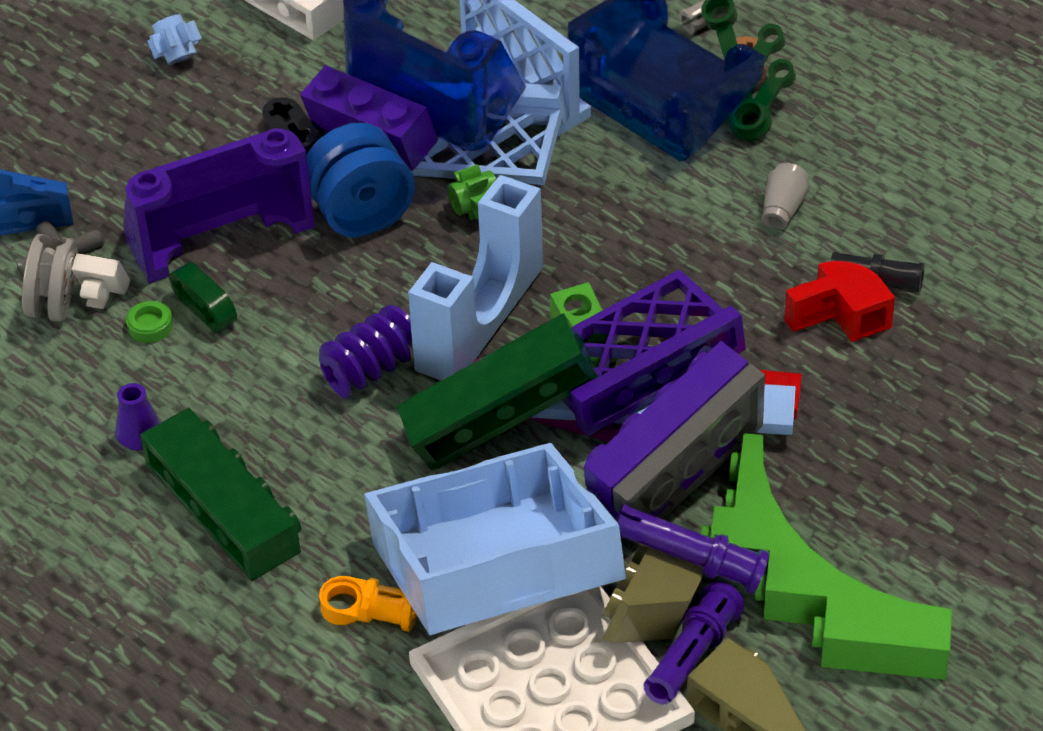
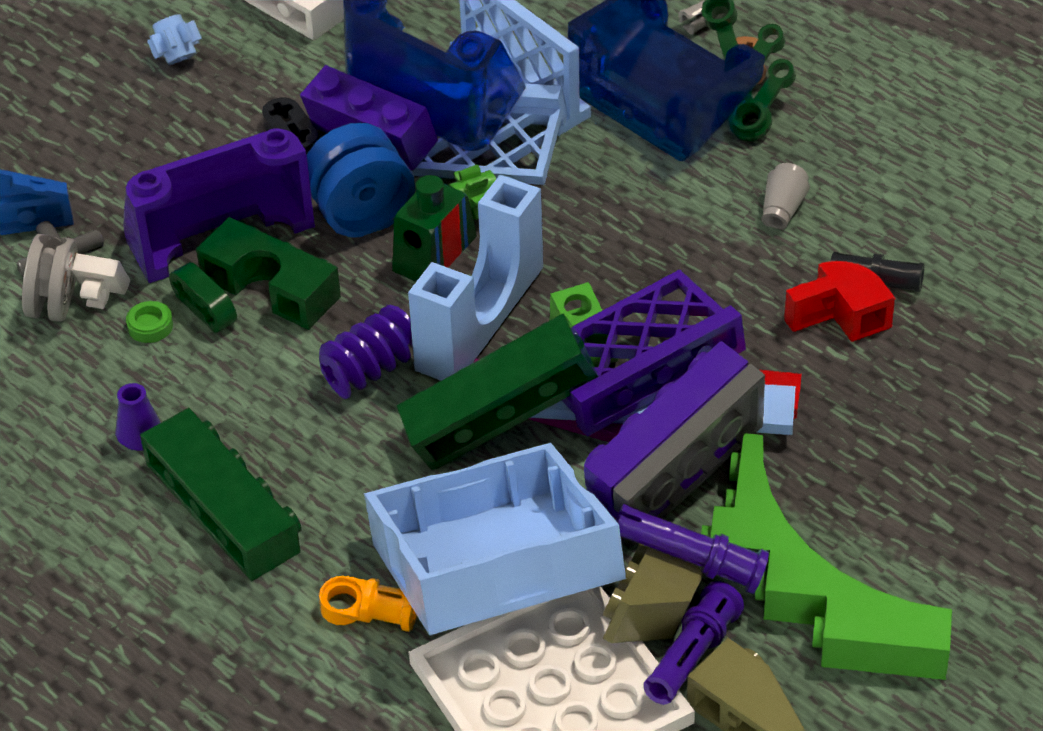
(299, 283): none -> dark green arch
(431, 228): none -> dark green torso

